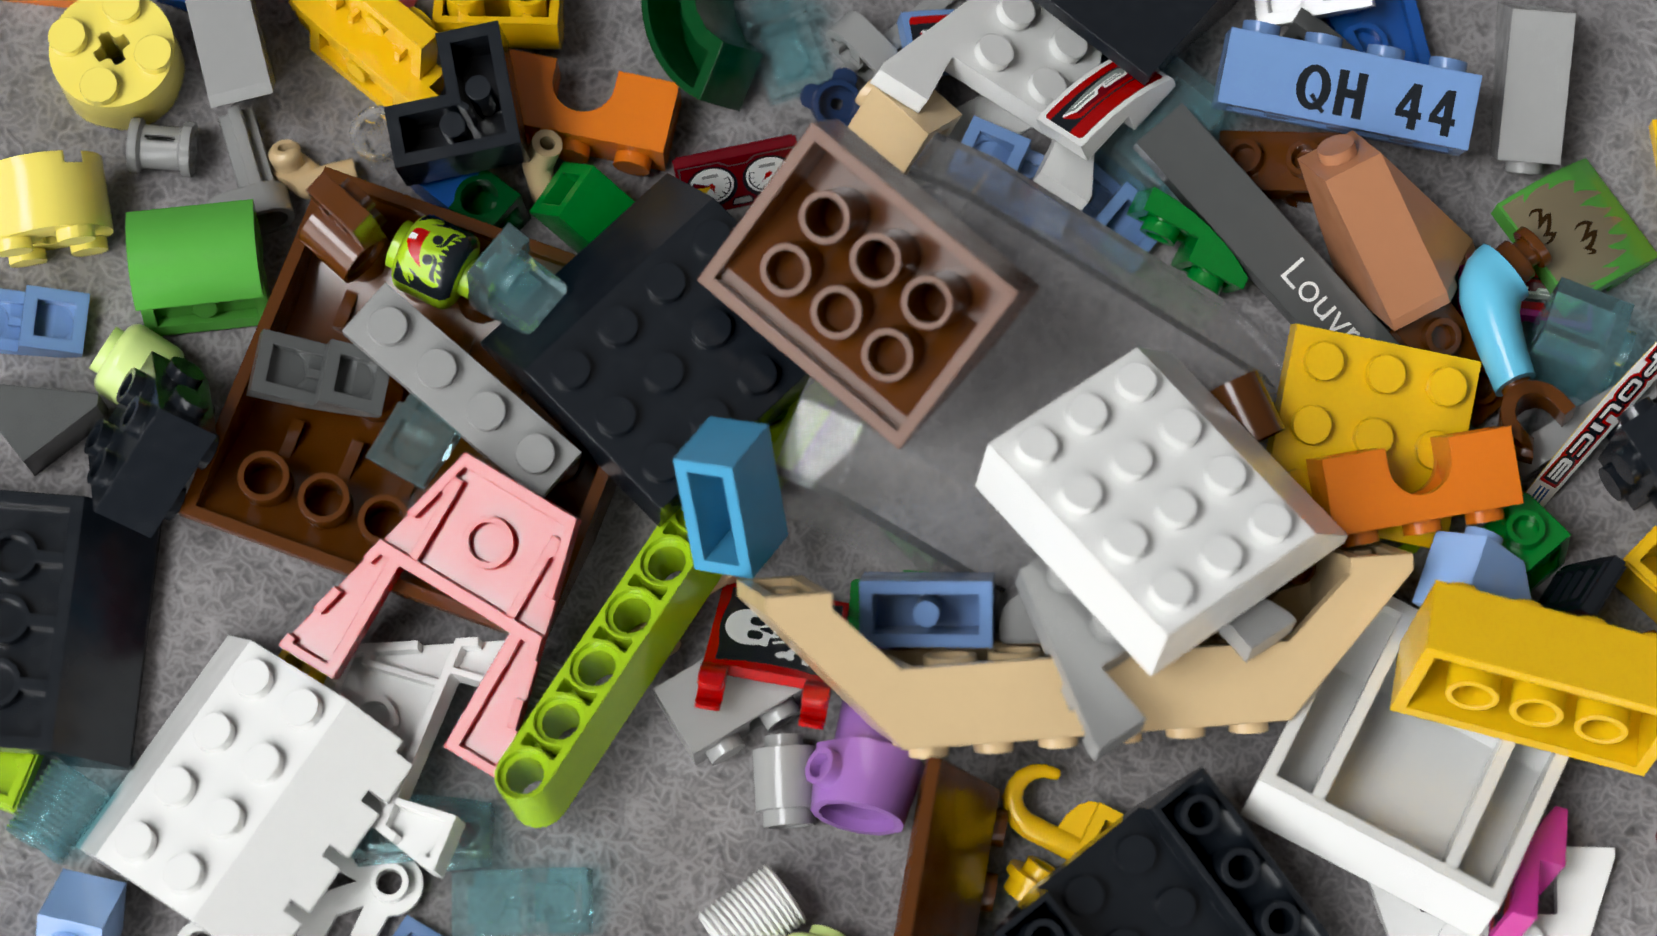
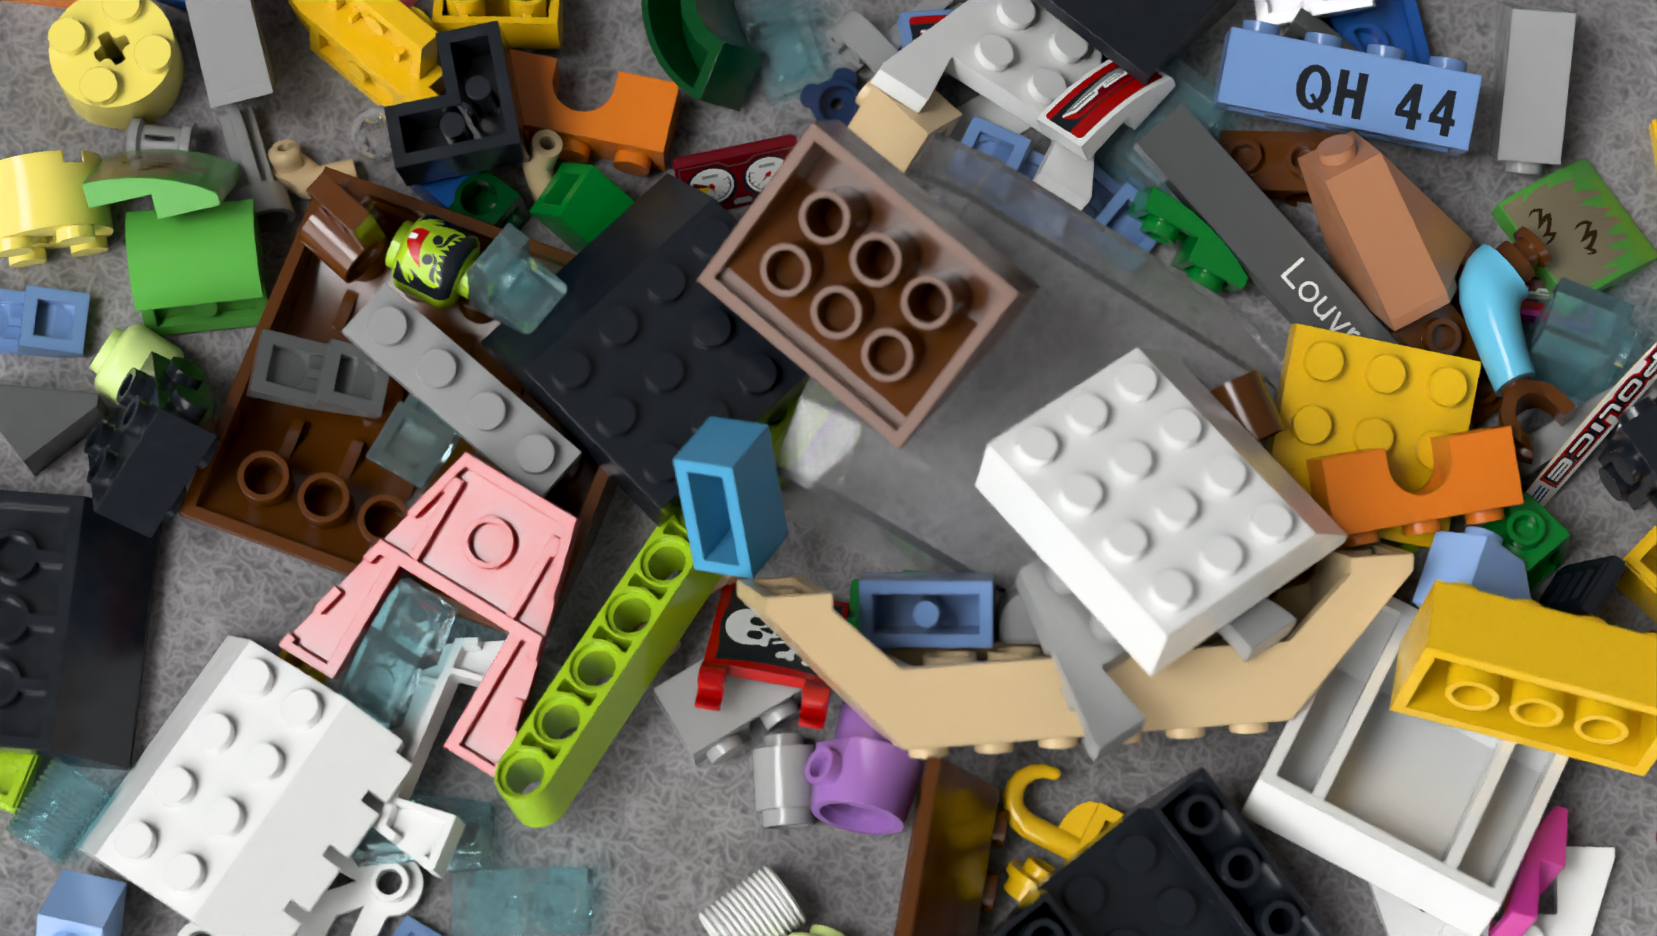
(174, 178): none -> slope
(399, 645): none -> clear light blue slope

